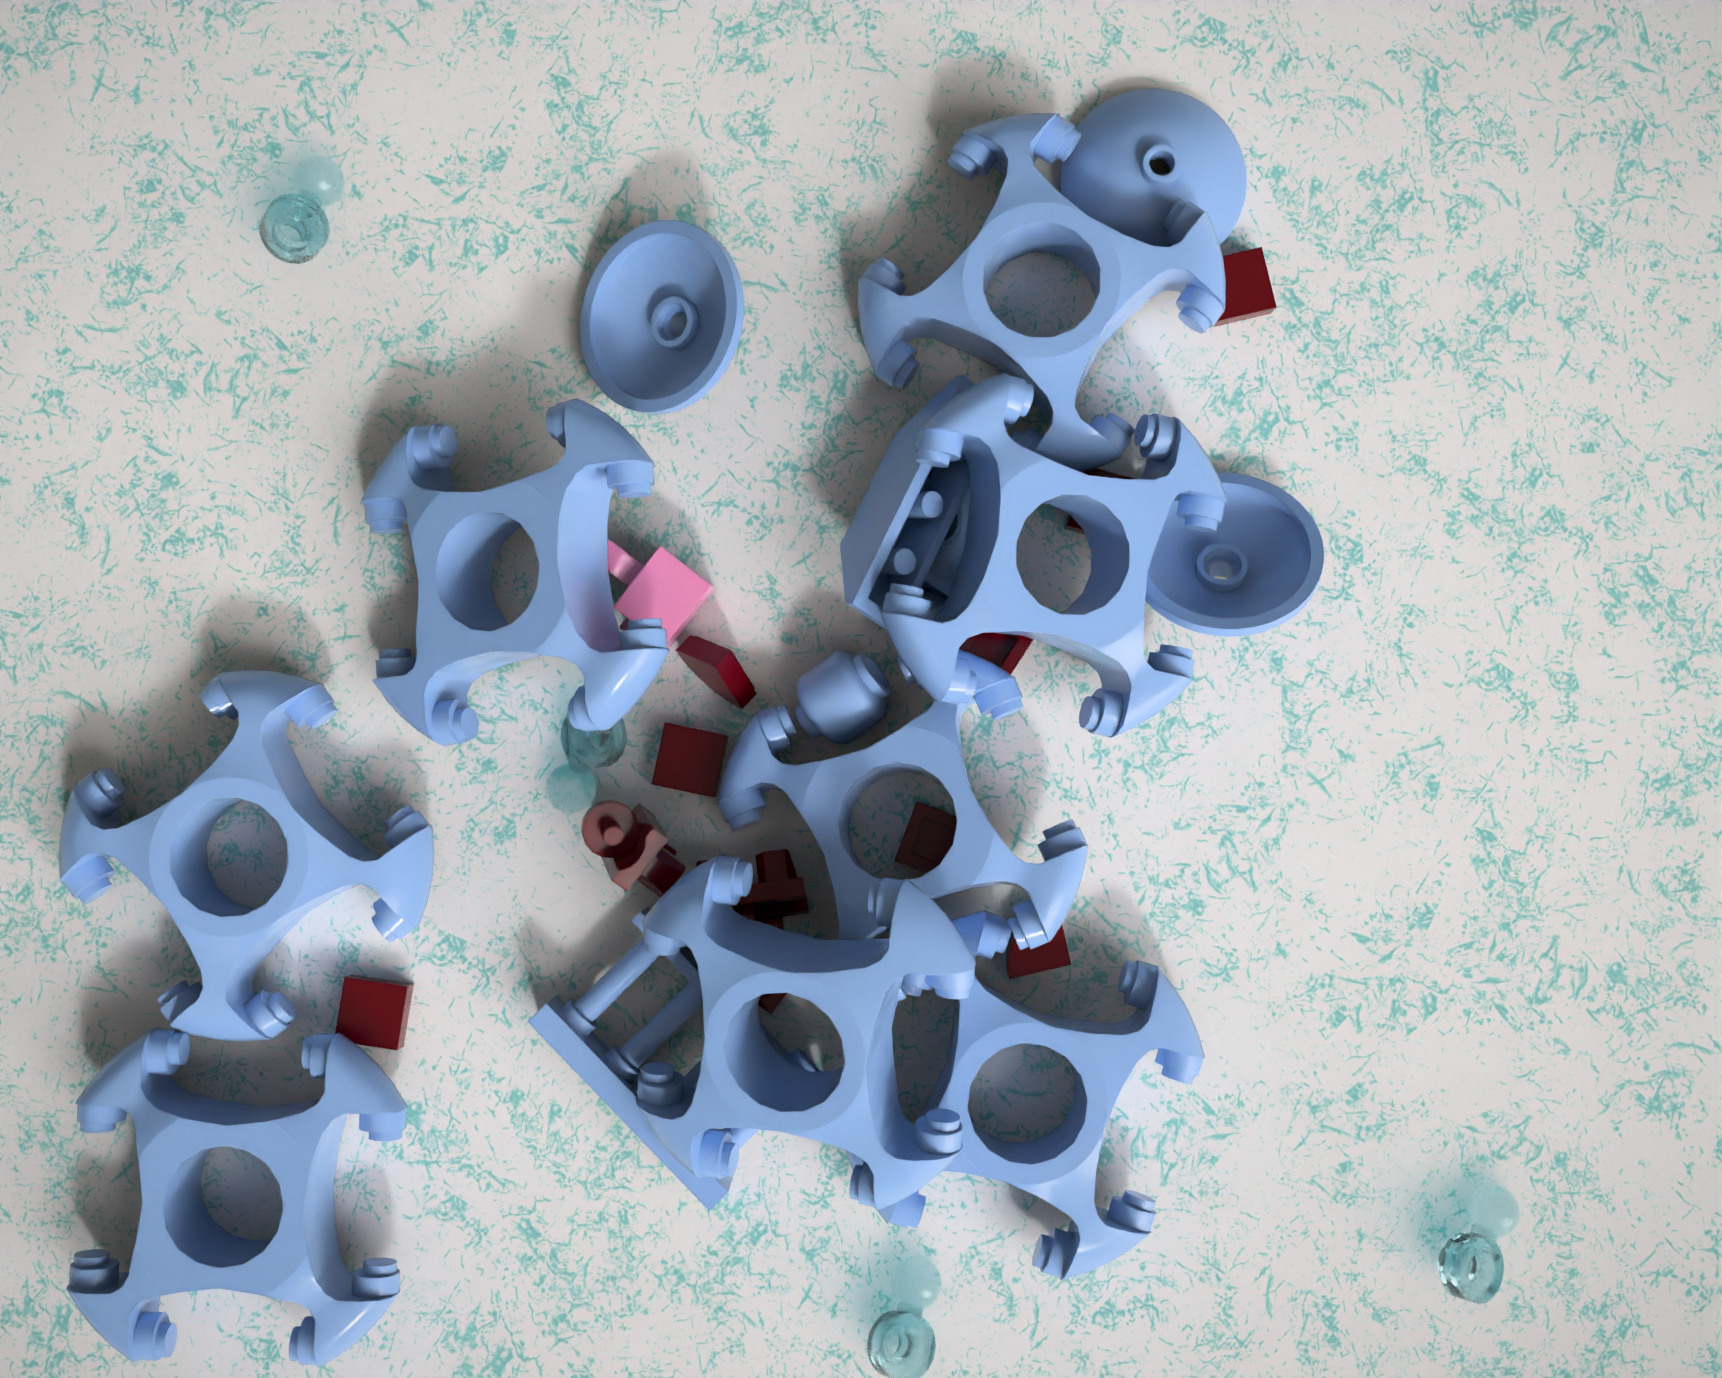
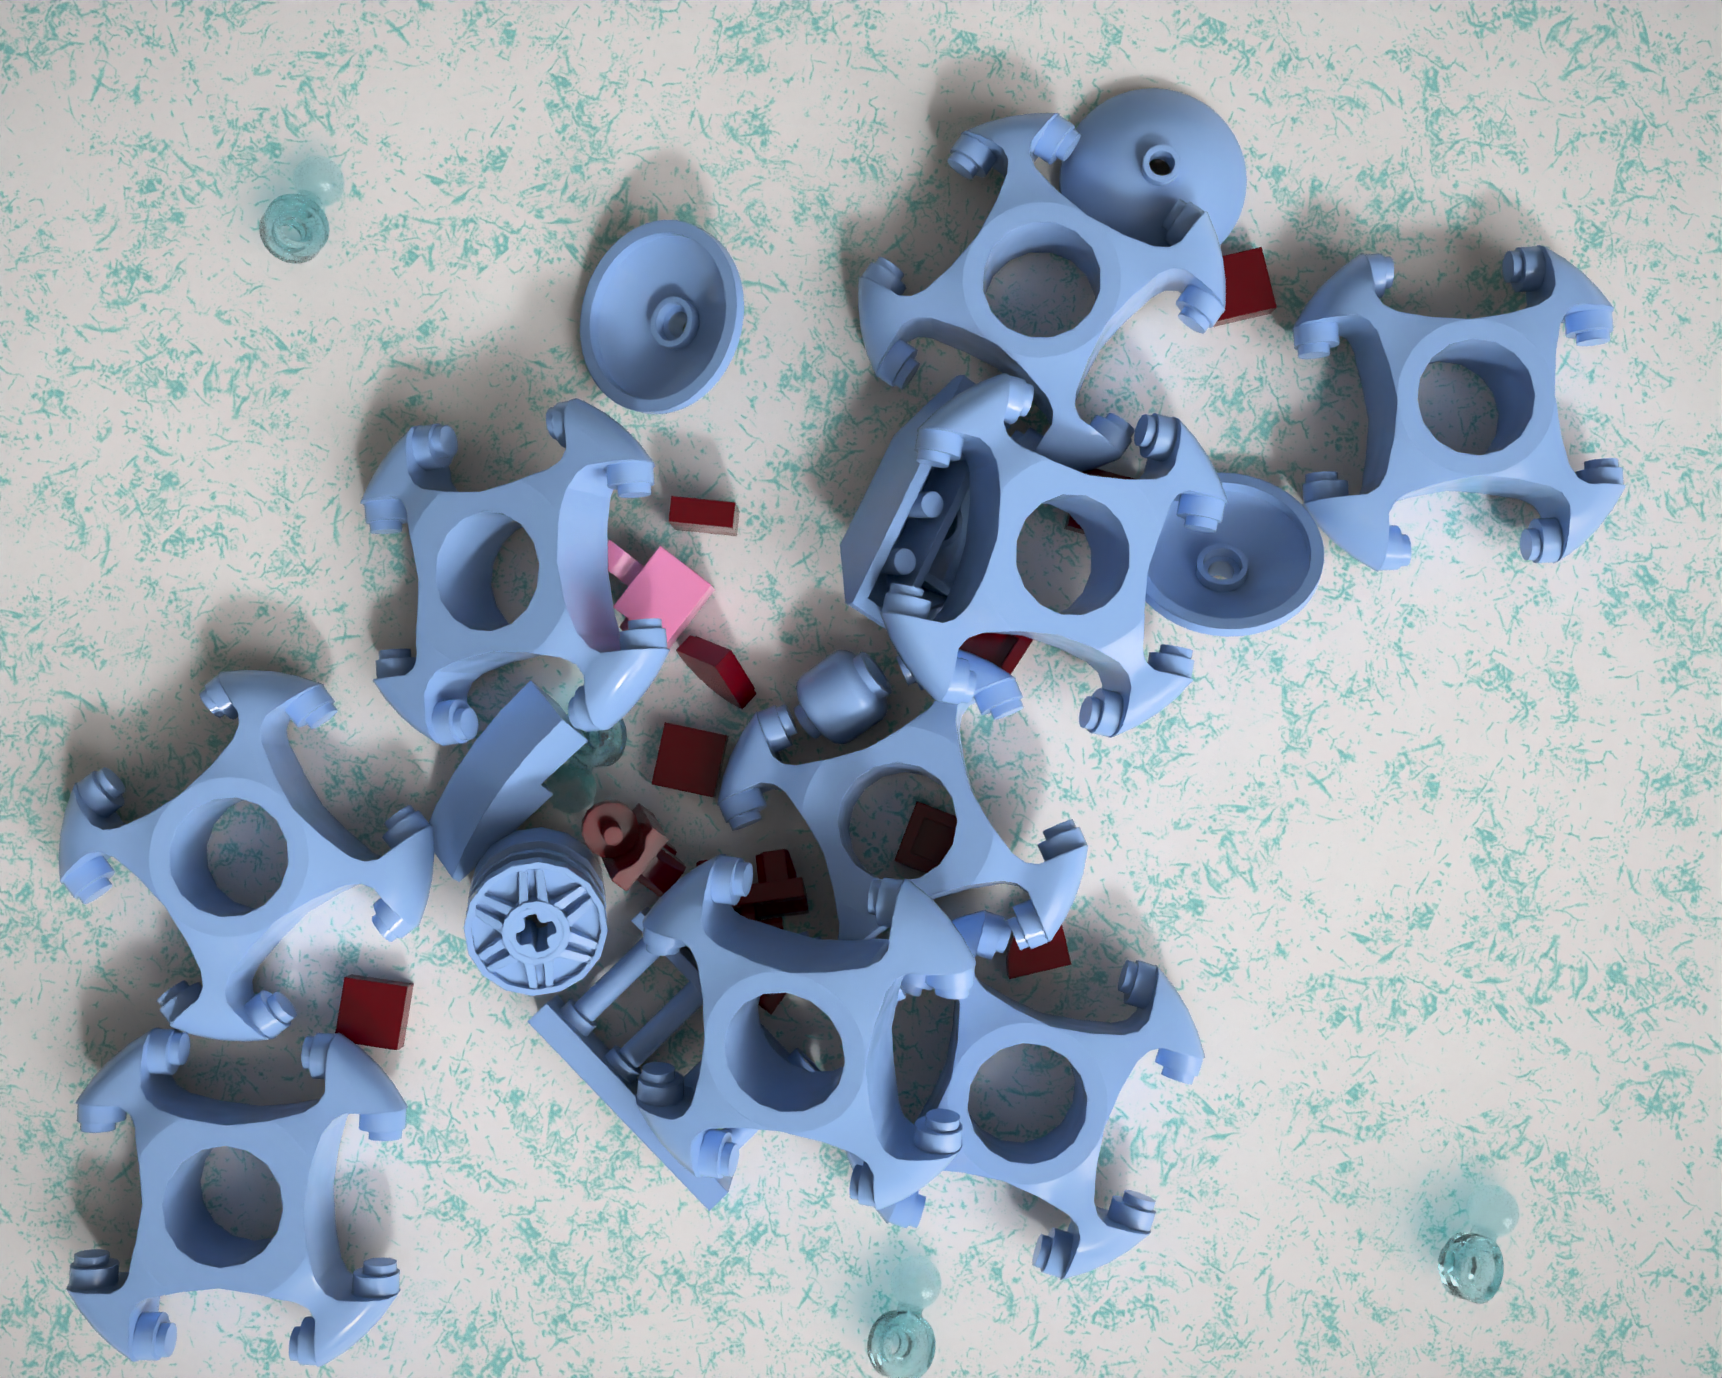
(502, 778): none -> light blue slope
(543, 876): none -> light blue wheel
(704, 516): none -> dark red tile
(1518, 365): none -> light blue piece

